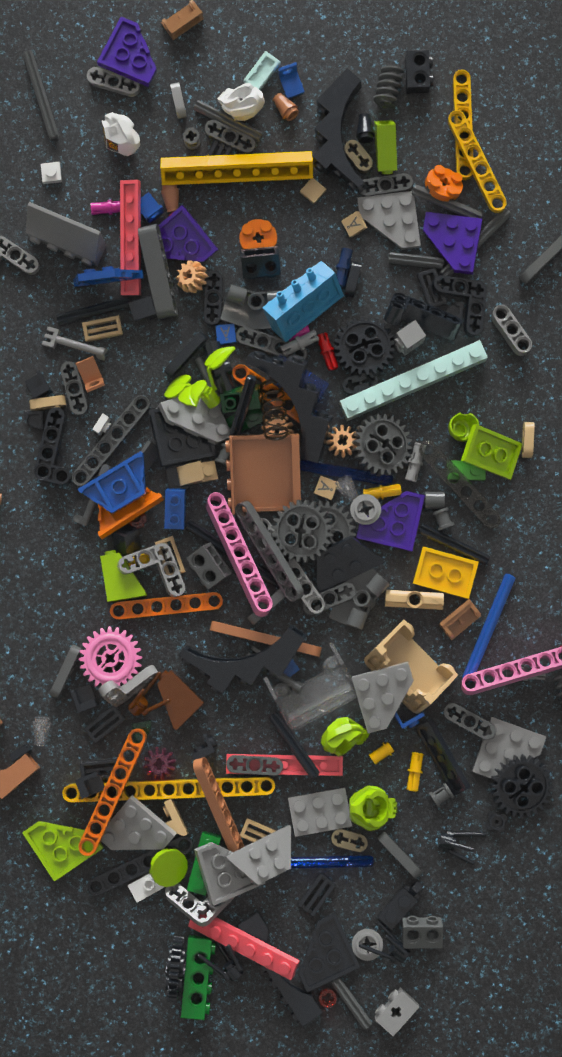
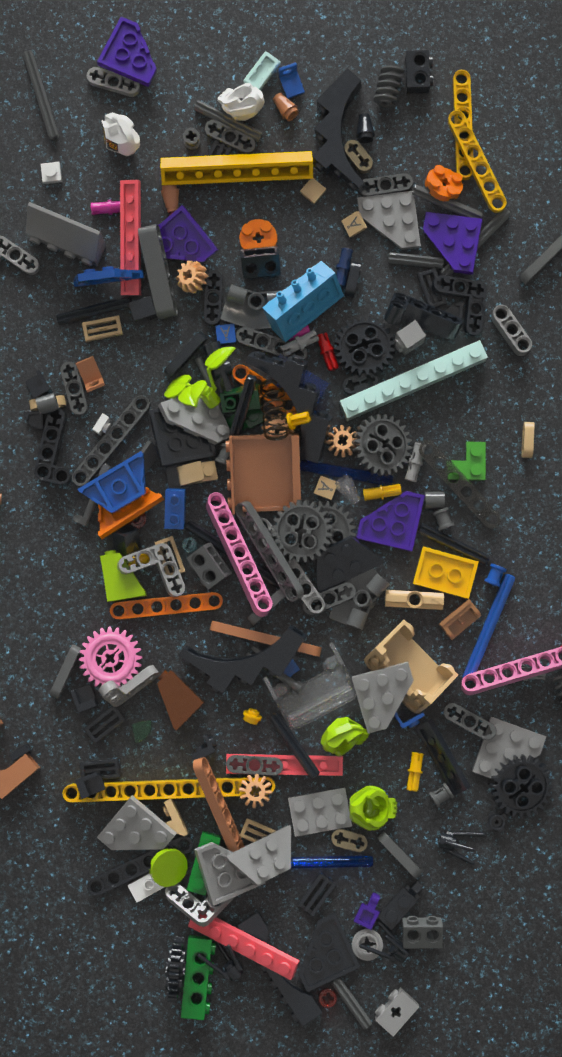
(41, 728): clear cone -> none
(47, 403): none -> dark grey beam
(55, 338): light grey hinge -> none
(58, 847): lime plate -> none
(105, 798): orange beam -> none
(139, 704): reddish brown plant -> none
(150, 208): blue bracket -> none
(165, 767): clear pink gear -> none
(178, 100): light grey beam -> none
(183, 20): medium nougat hinge -> none
(193, 546): none -> clear light blue hinge
(248, 789): none -> light nougat gear
(252, 716): none -> yellow plate
(297, 419): none -> yellow piece
(367, 913): none -> dark purple plate
(369, 501): light grey gear -> none
(382, 752): yellow pin -> none
(385, 146): lime slope -> none
(461, 425): lime hair -> none
(491, 451): lime plate -> none
(495, 575): none -> blue bush

